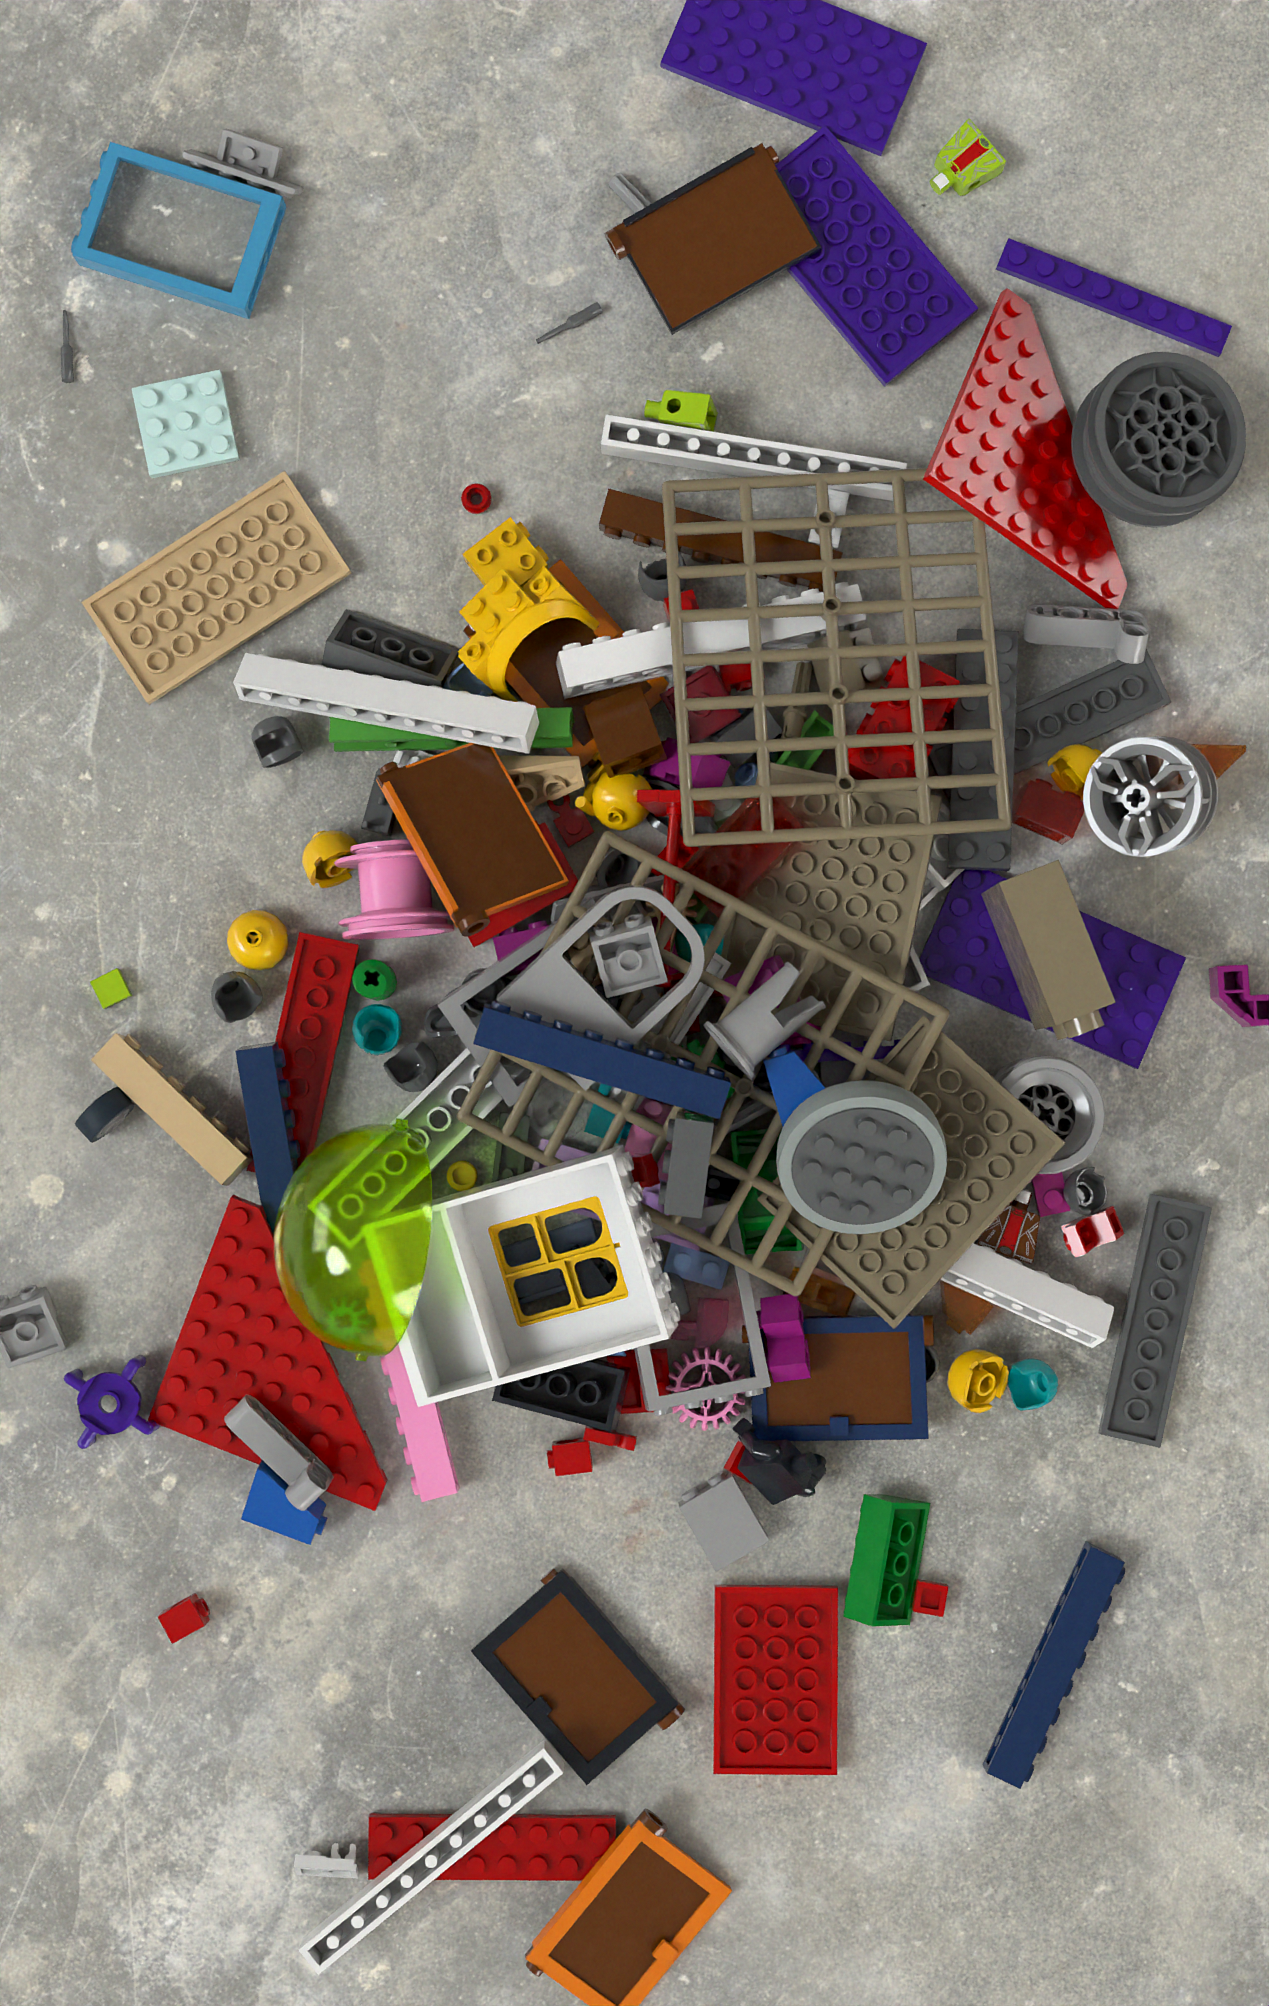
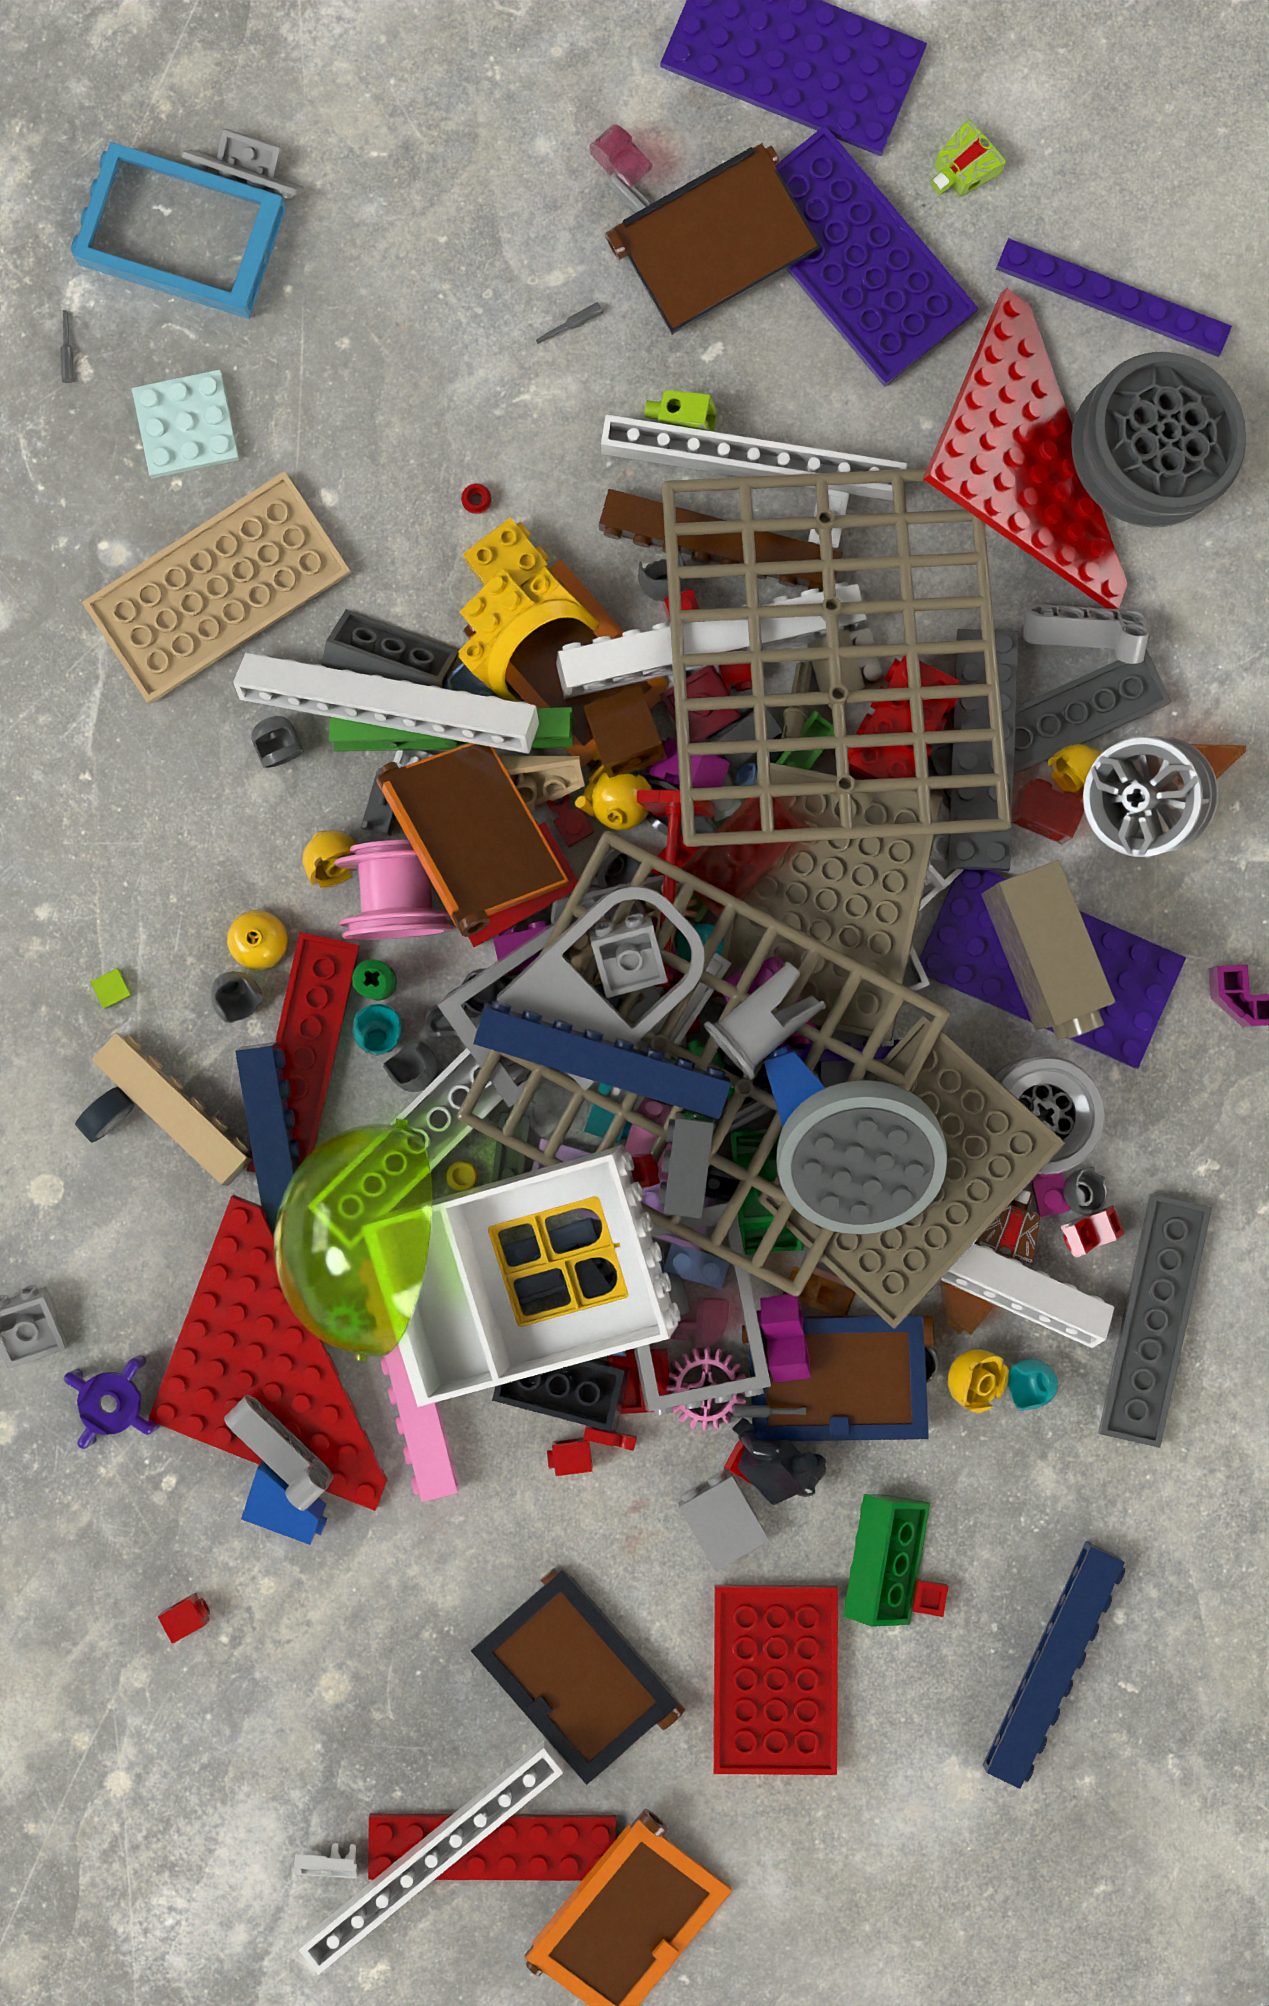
(619, 154): none -> clear pink brick
(742, 1411): none -> dark grey piece

